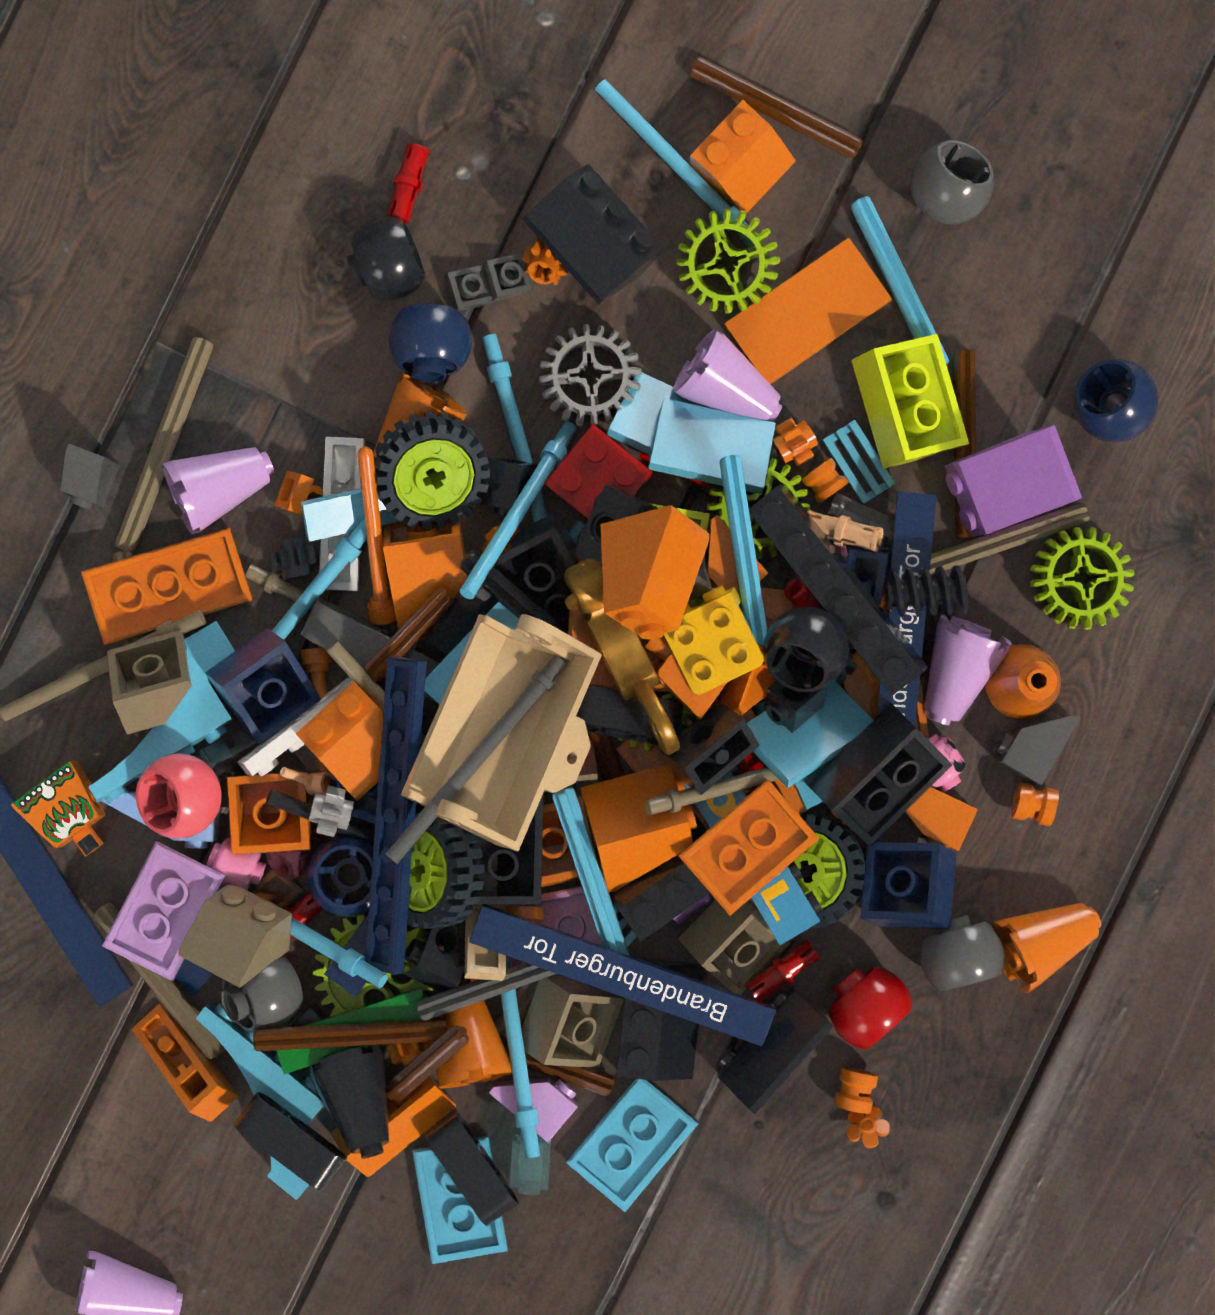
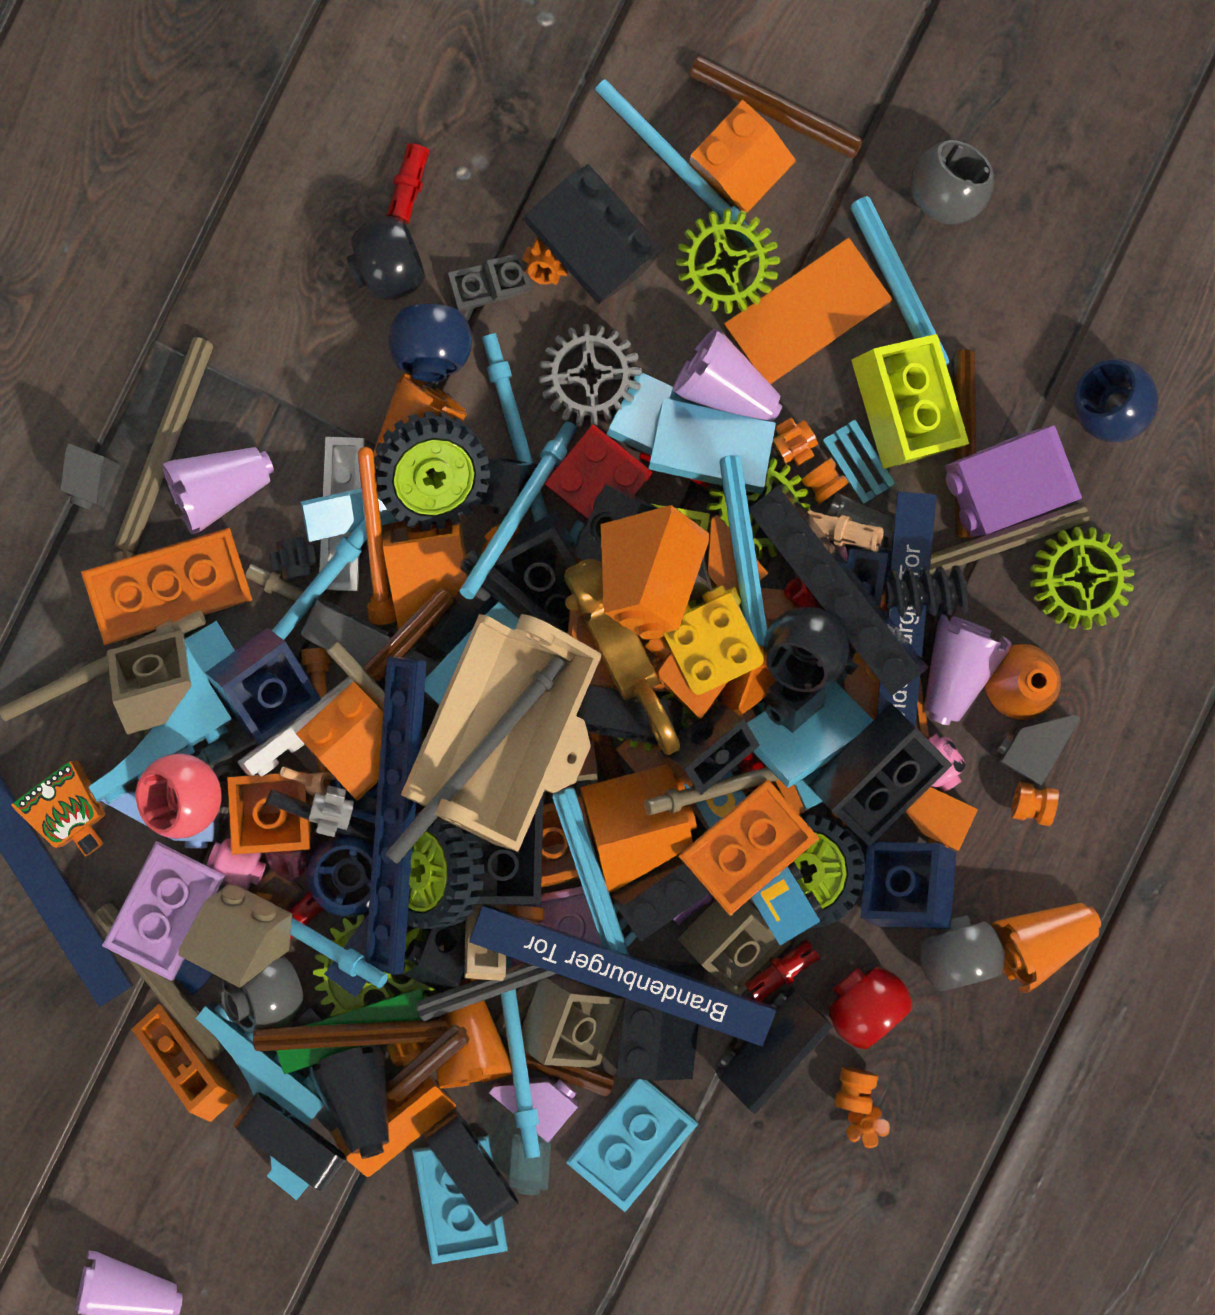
(294, 490): orange tile -> none

